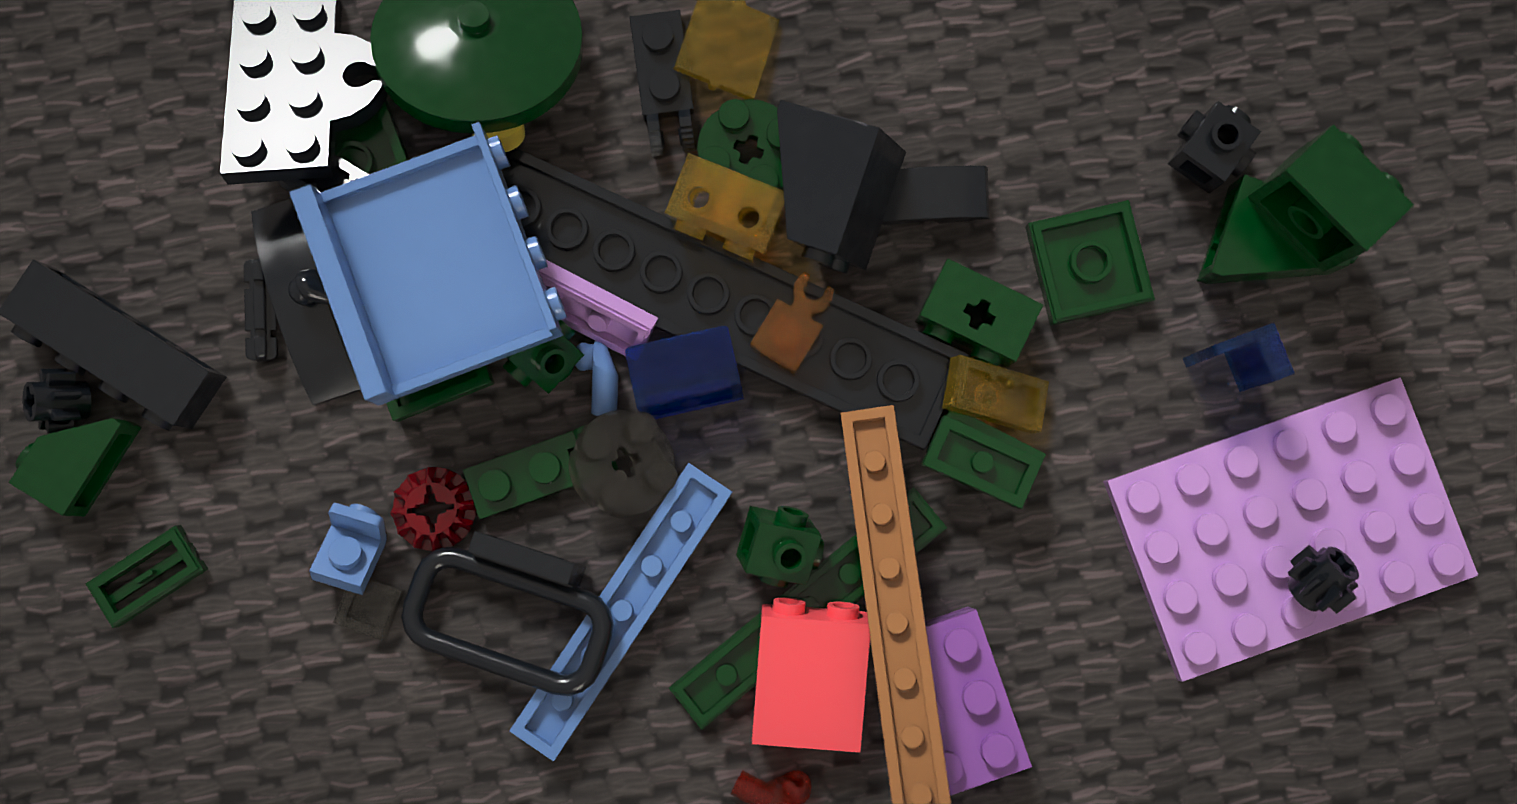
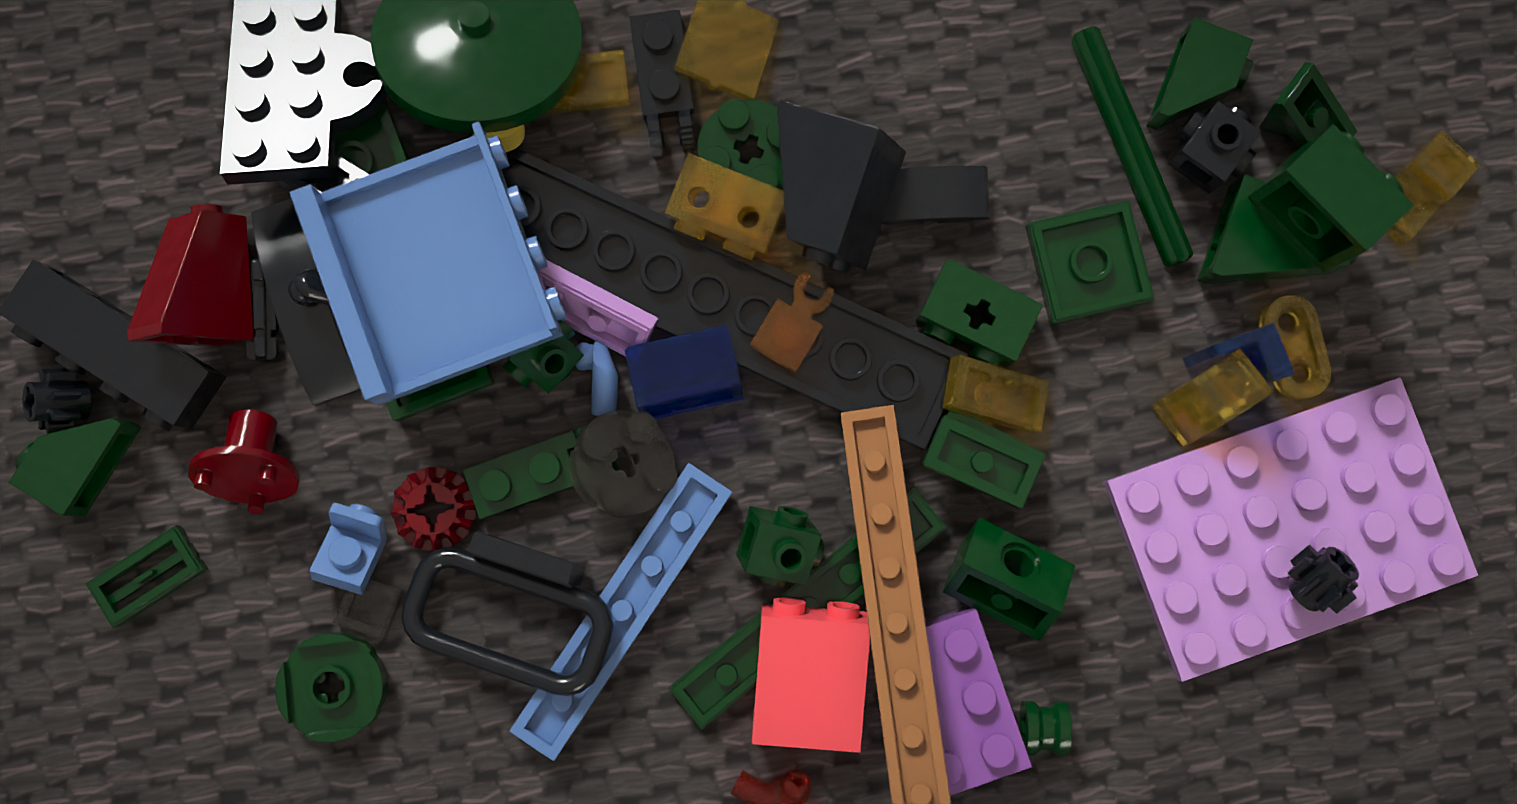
(197, 283): none -> dark red slope
(246, 466): none -> dark red piece
(314, 712): none -> dark green plate
(598, 84): none -> clear yellow plate
(1009, 579): none -> dark green brick
(1046, 727): none -> dark green wheel
(1132, 146): none -> dark green axle
(1201, 71): none -> dark green slope
(1212, 397): none -> clear yellow slope
(1302, 344): none -> clear yellow plate
(1306, 109): none -> dark green slope
(1430, 181): none -> clear yellow slope

